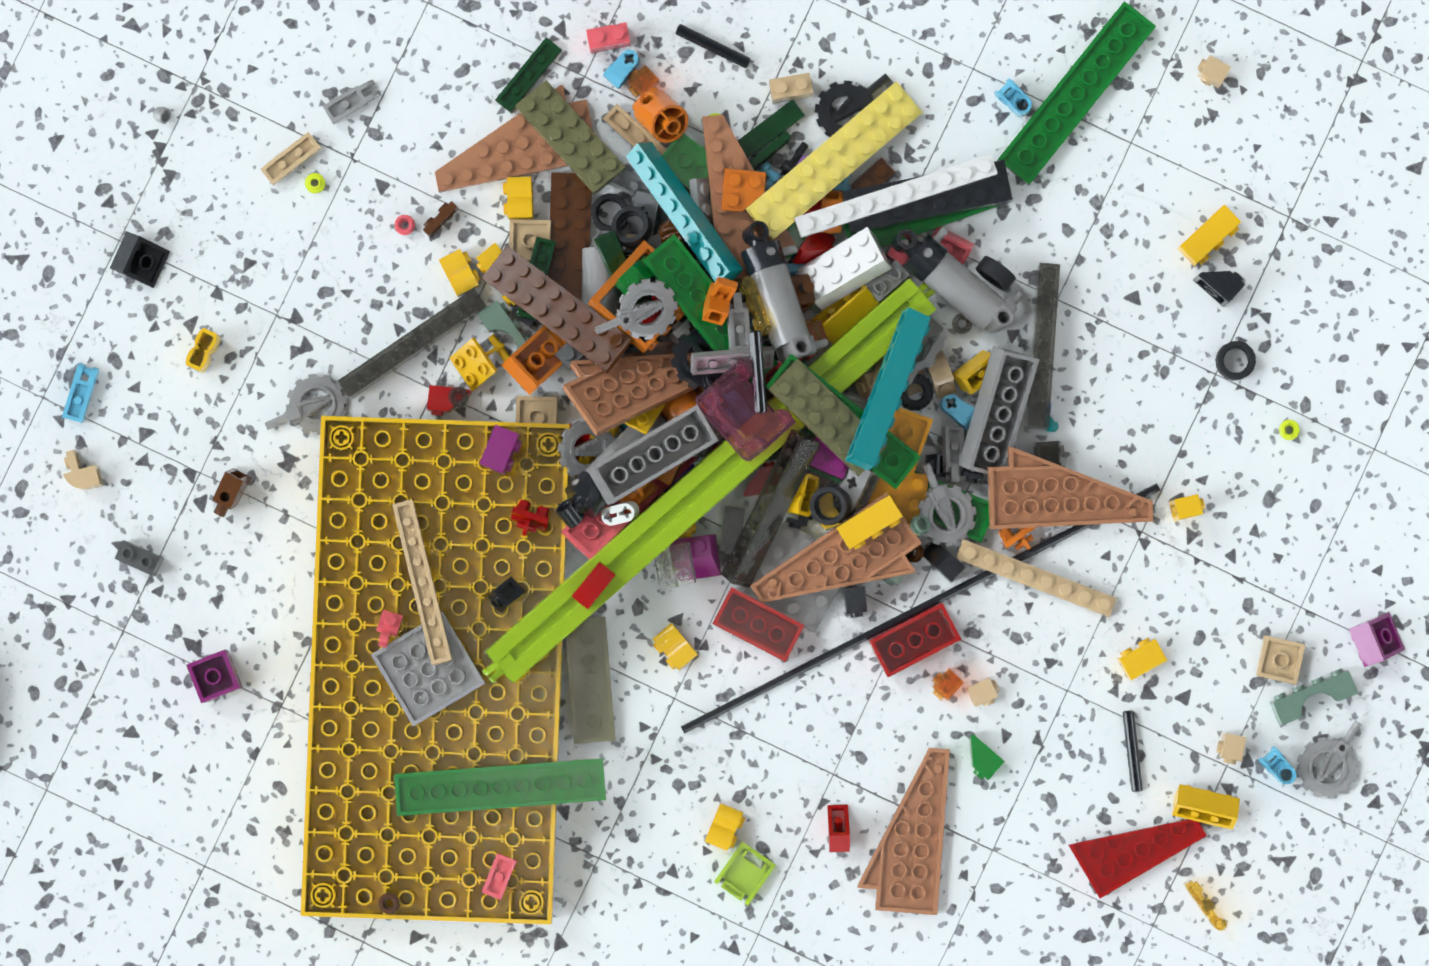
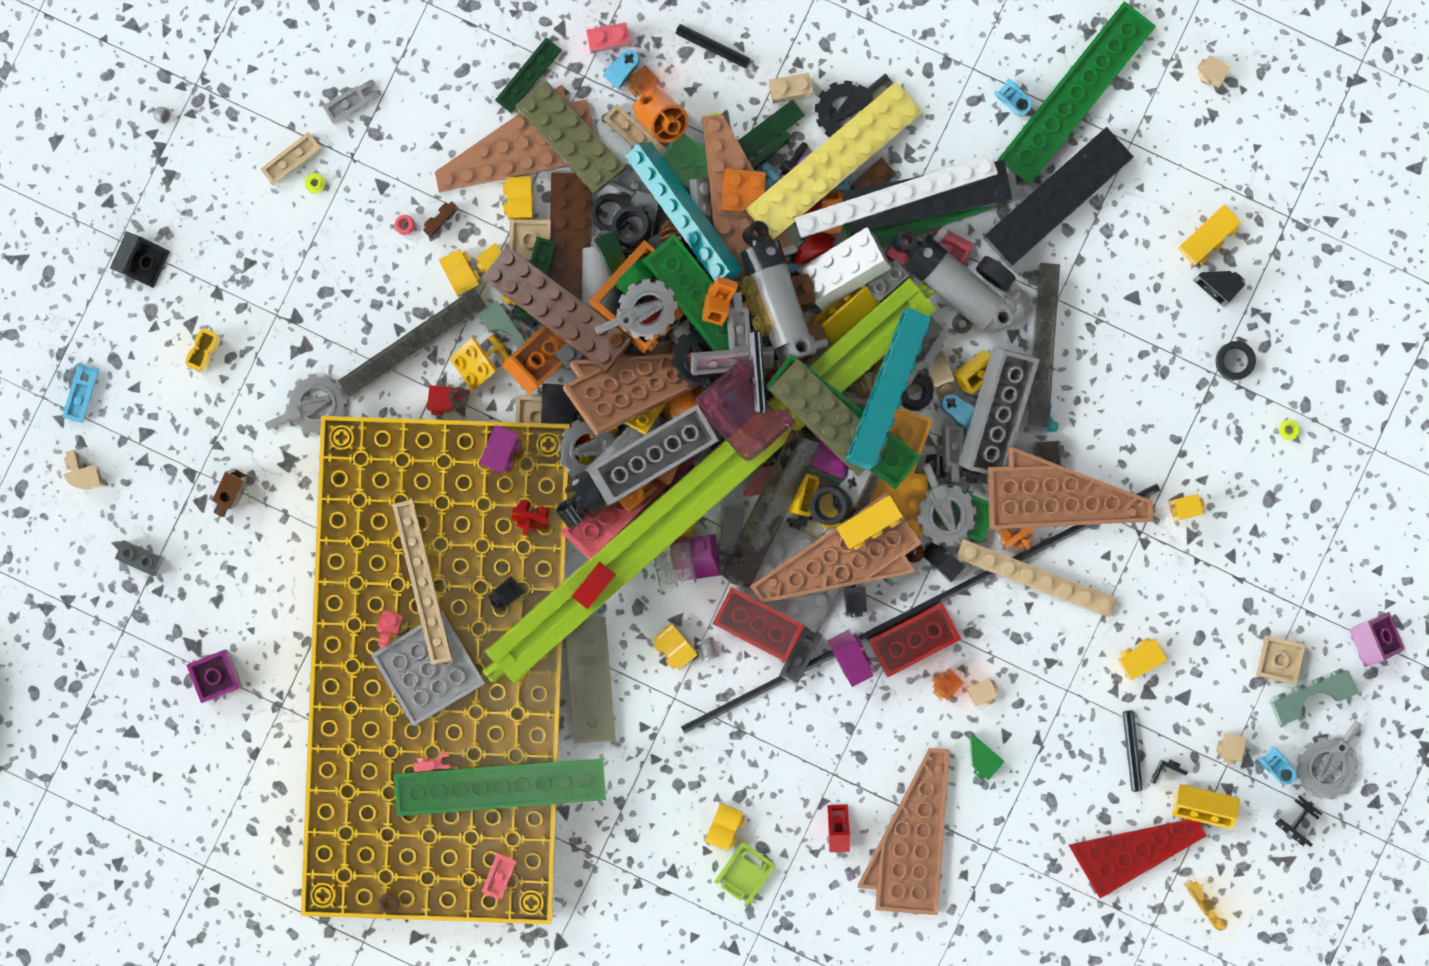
(425, 763): none -> coral plate
(557, 406): none -> black slope
(619, 510): white beam -> none
(707, 649): none -> light grey bush
(800, 656): none -> dark grey plate
(851, 658): none -> magenta brick
(920, 525): sand green plate -> none
(1058, 197): none -> black brick
(1171, 764): none -> black bracket
(1307, 808): none -> black plate

